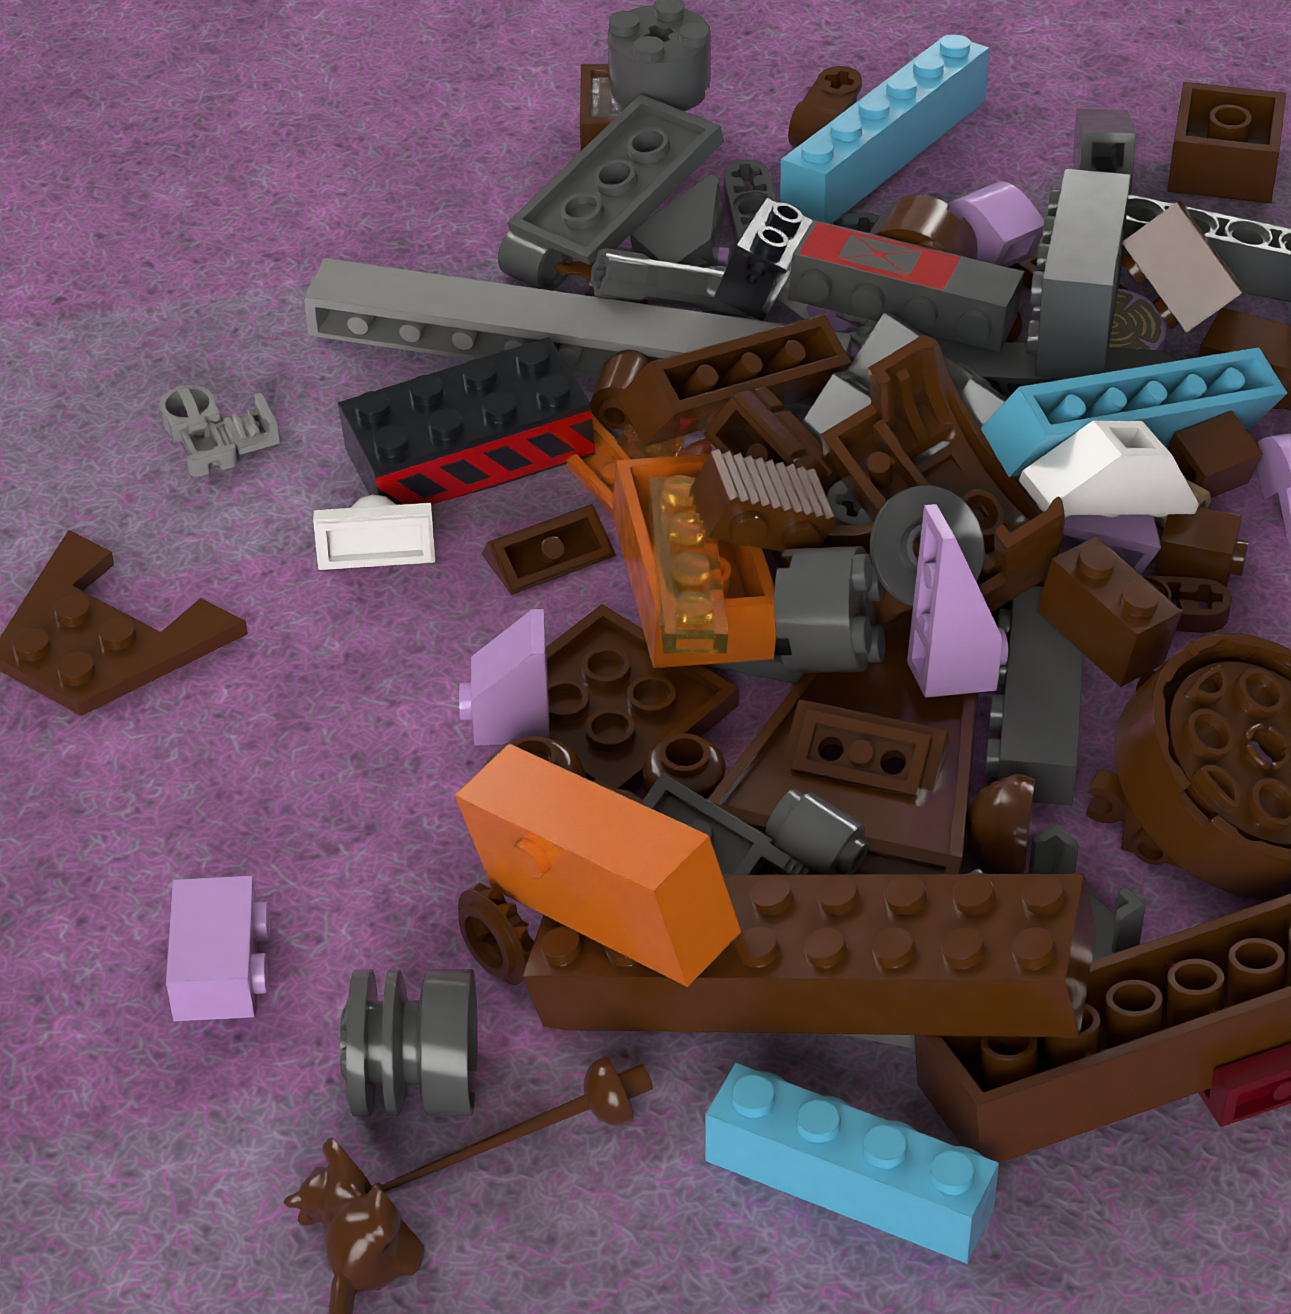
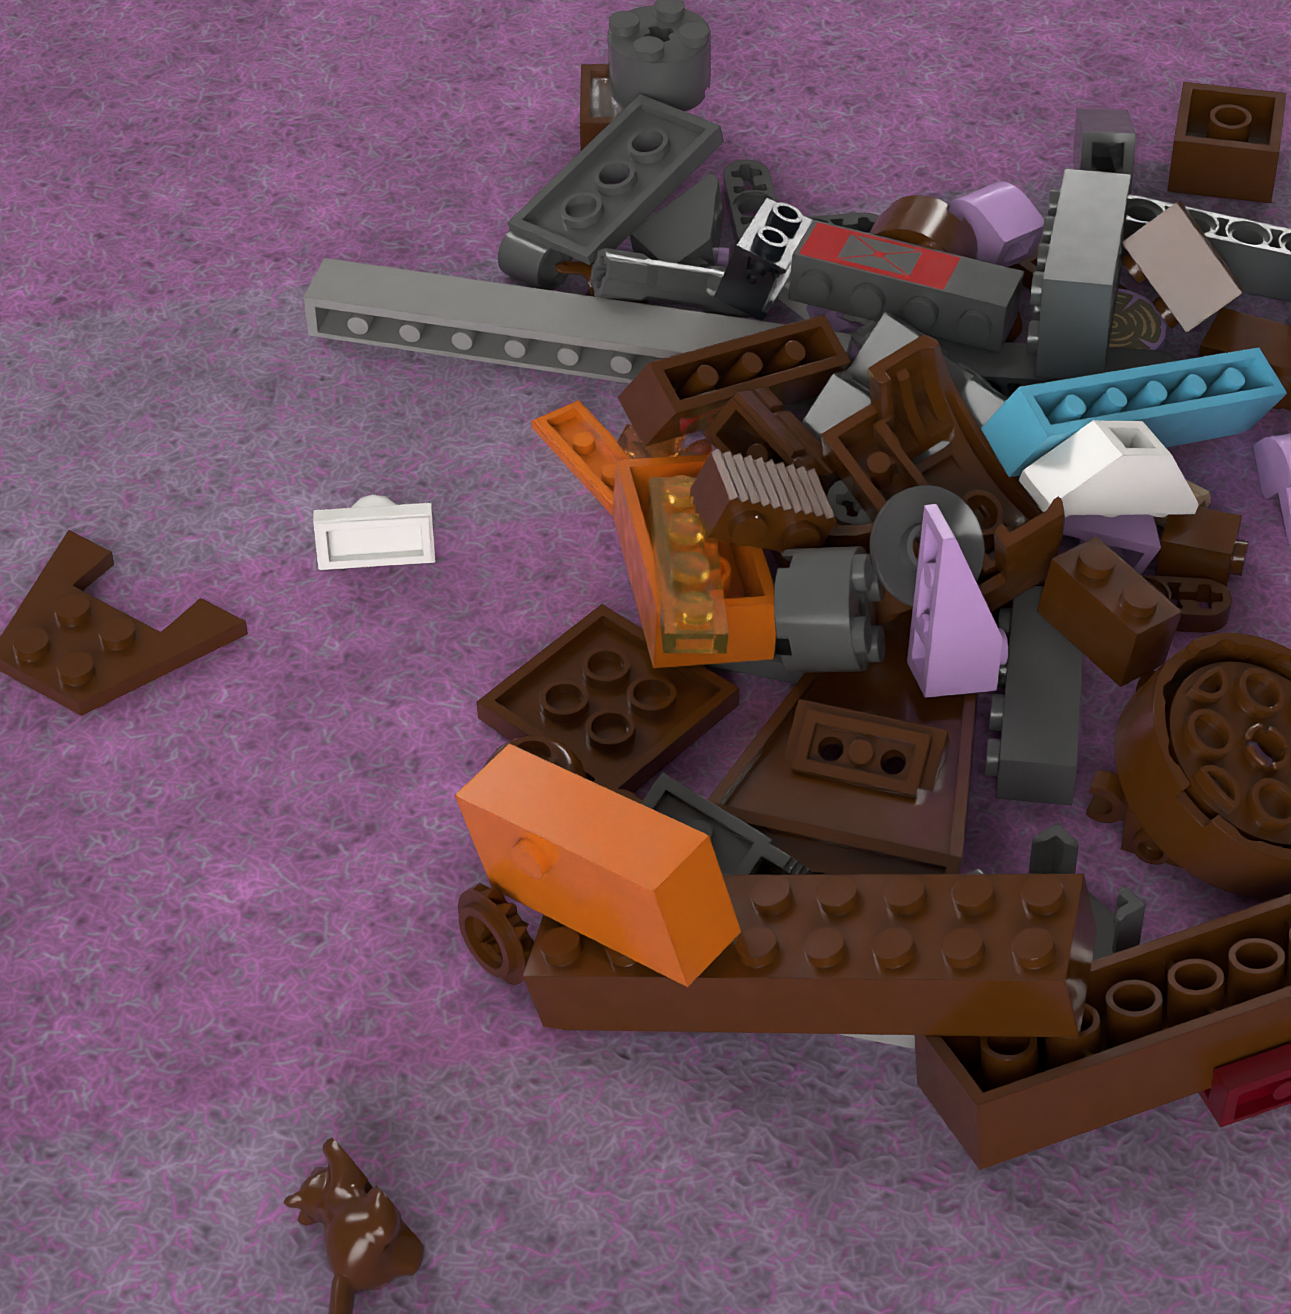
(214, 948): lavender brick -> none
(220, 438): light grey piece -> none
(410, 1042): dark grey wheel -> none
(469, 426): black brick -> none
(509, 684): lavender slope -> none
(549, 549): reddish brown slope -> none
(604, 1094): reddish brown sword -> none
(614, 378): reddish brown brick -> none
(688, 761): reddish brown head -> none
(817, 834): dark grey brick -> none
(827, 99): reddish brown piece -> none
(851, 1161): medium azure brick -> none
(885, 129): medium azure brick -> none
(1001, 823): reddish brown piece -> none
(1216, 453): reddish brown brick -> none

